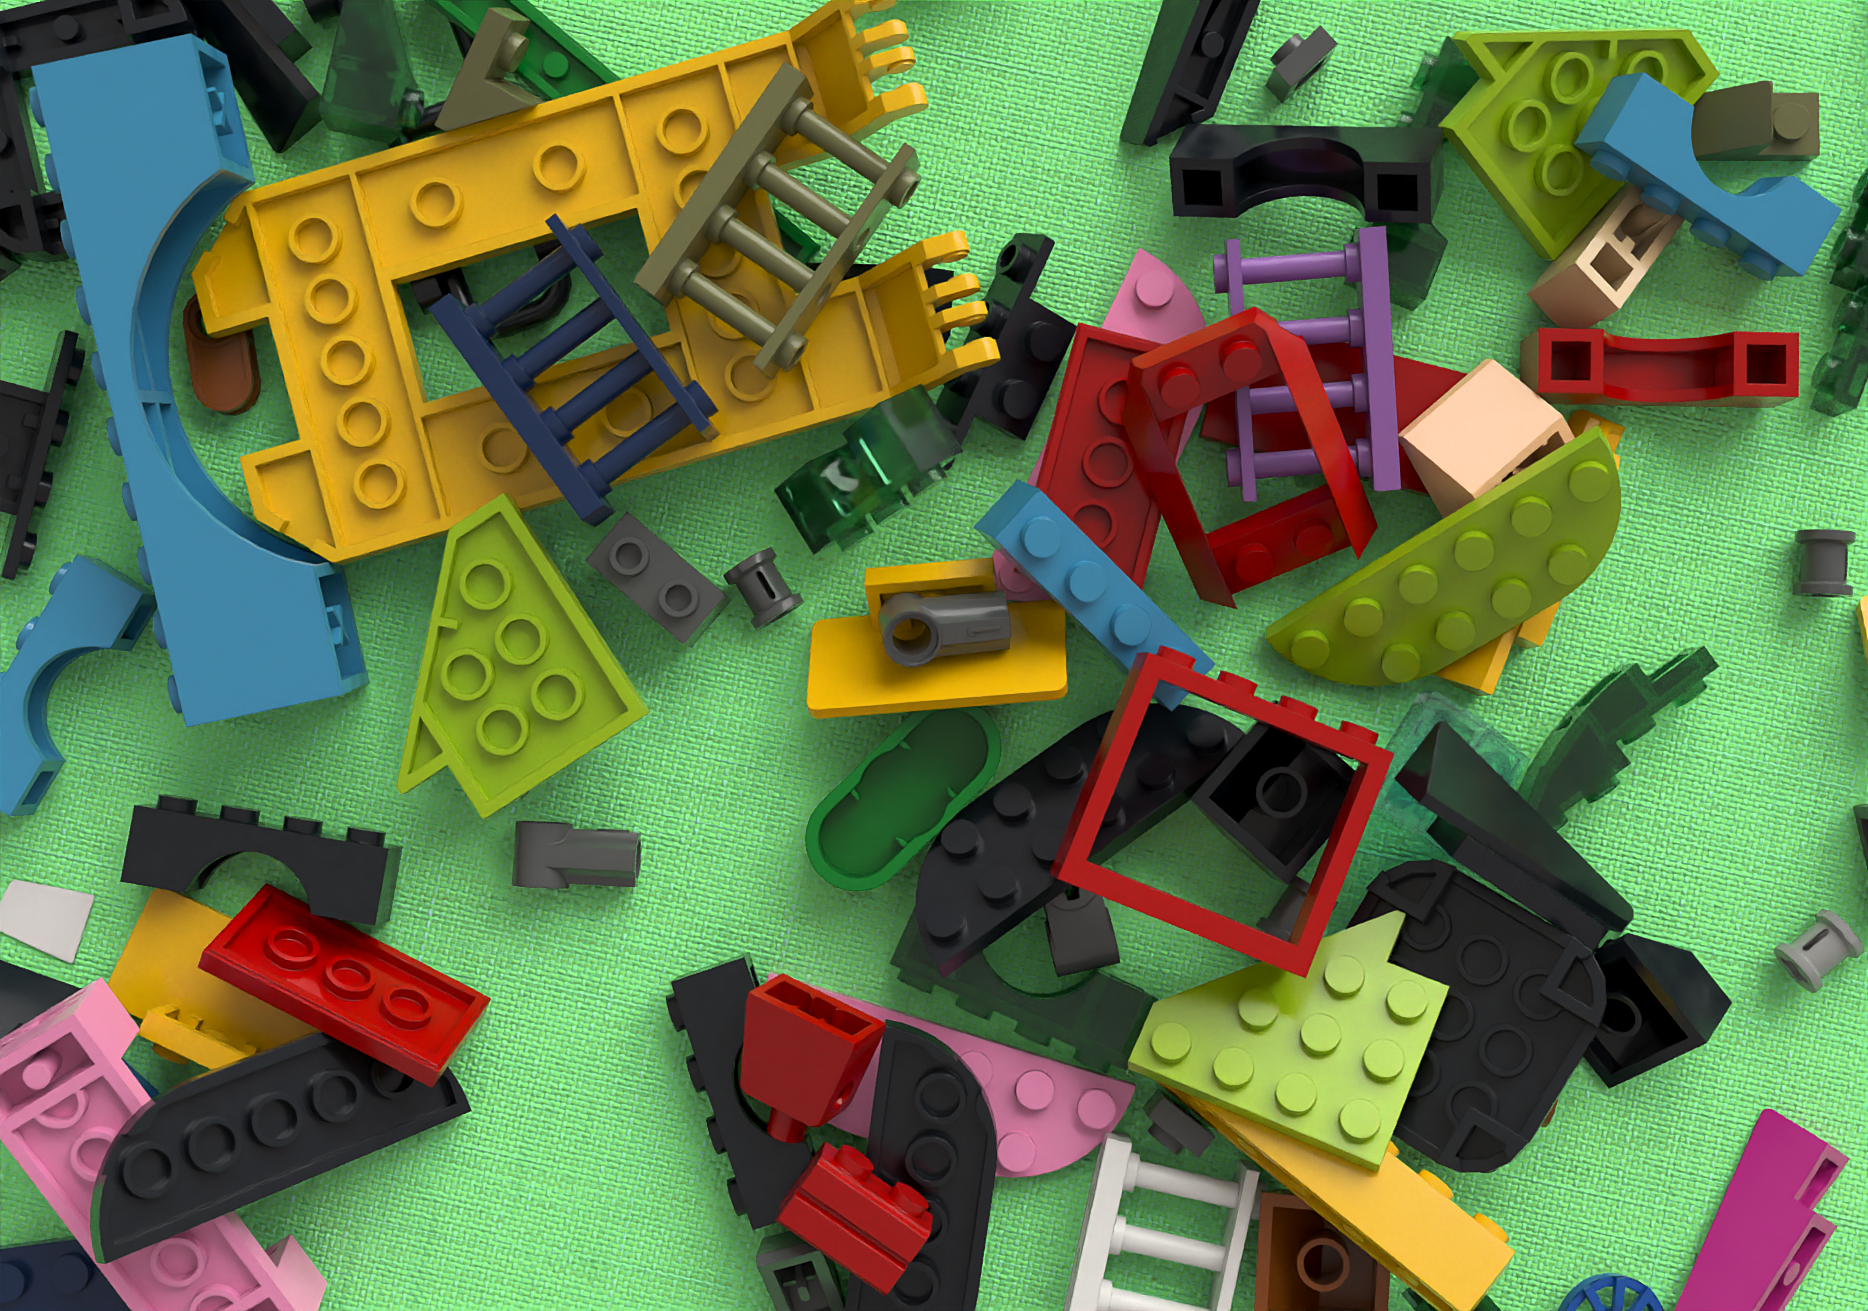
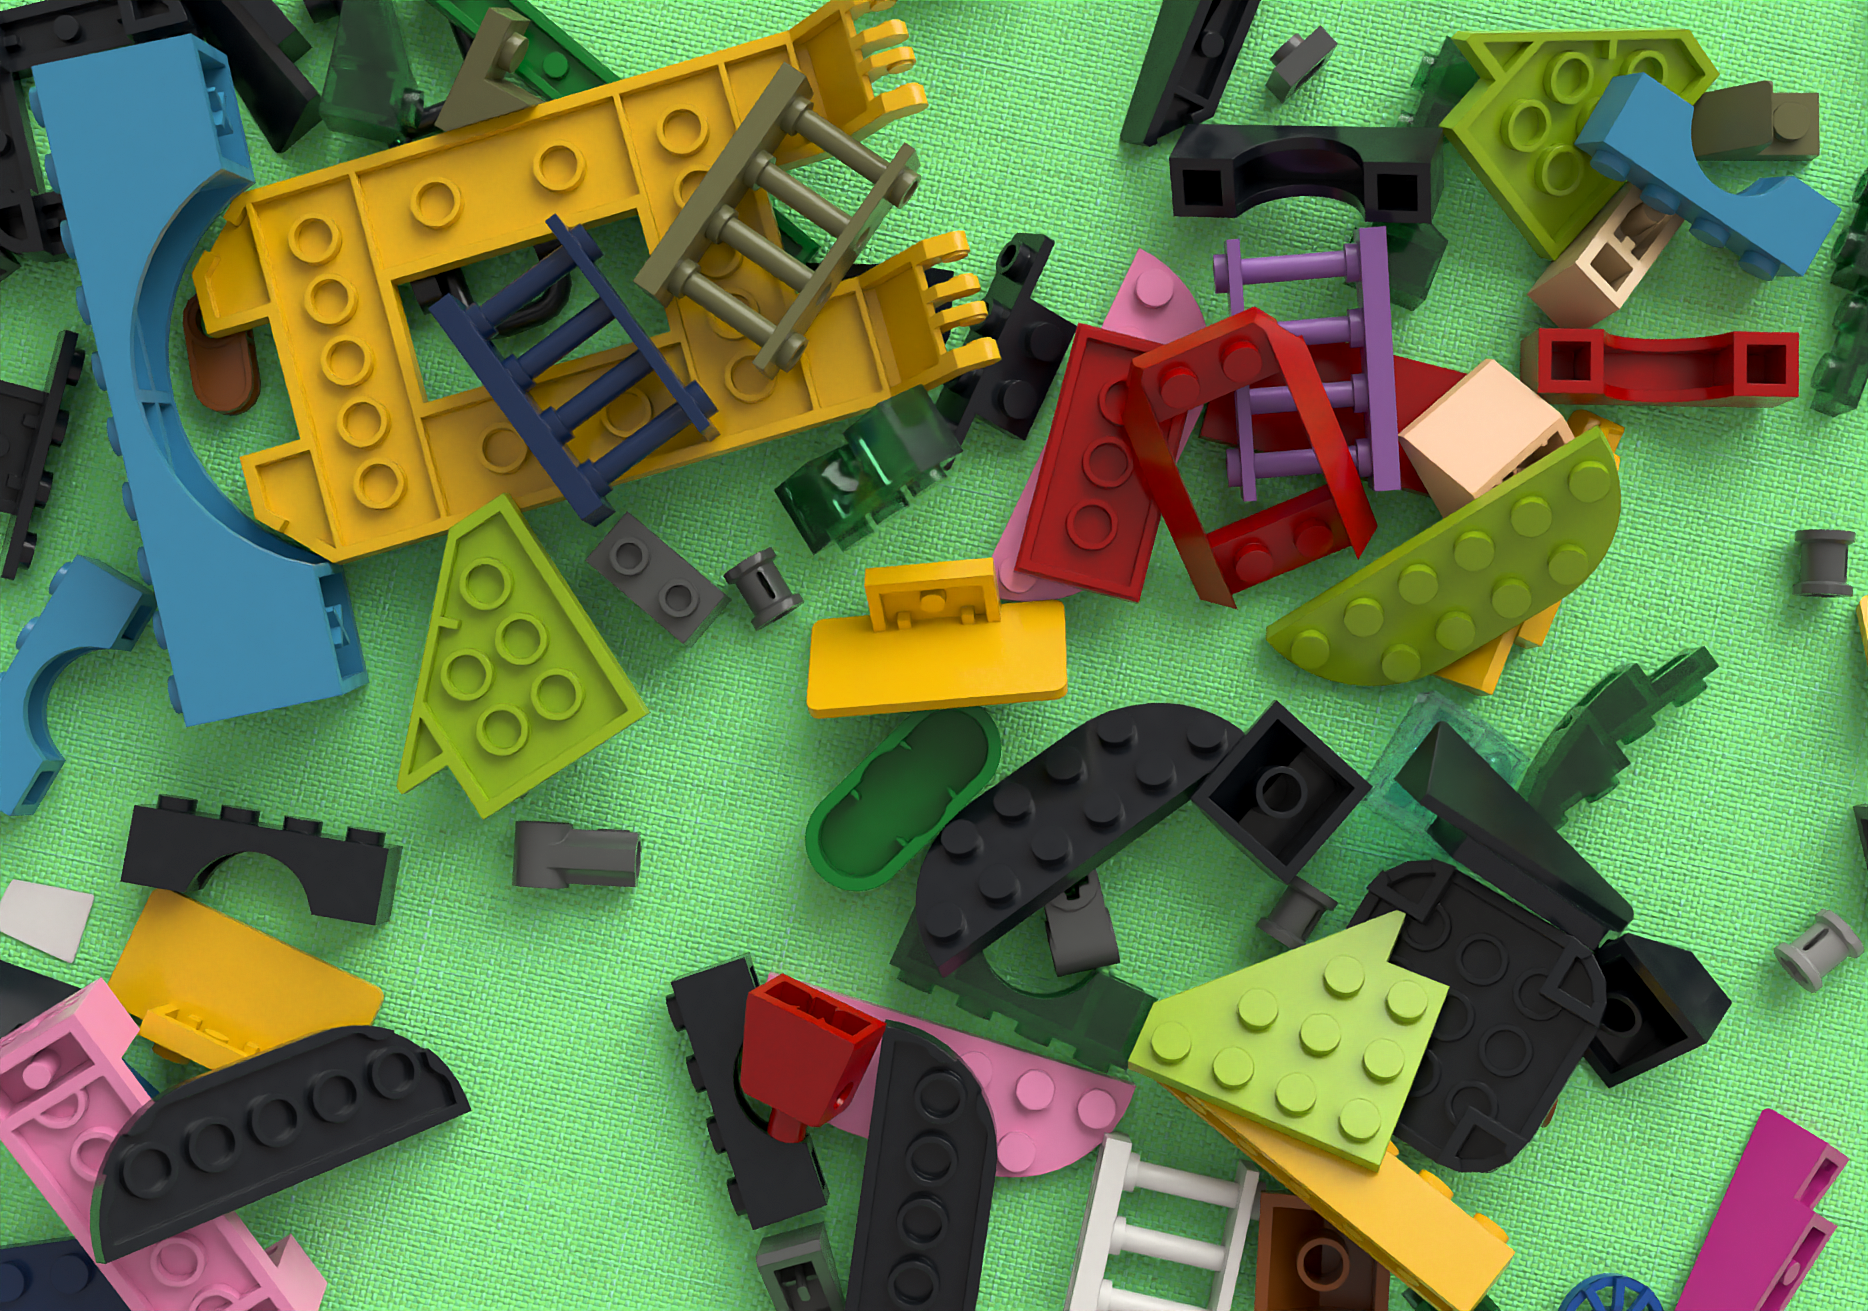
(346, 984): red tile -> none
(856, 1216): red brick -> none
(952, 625): dark grey piece -> none
(1084, 582): dark azure arch -> none
(1176, 1126): dark grey plate -> none
(1288, 716): red window -> none

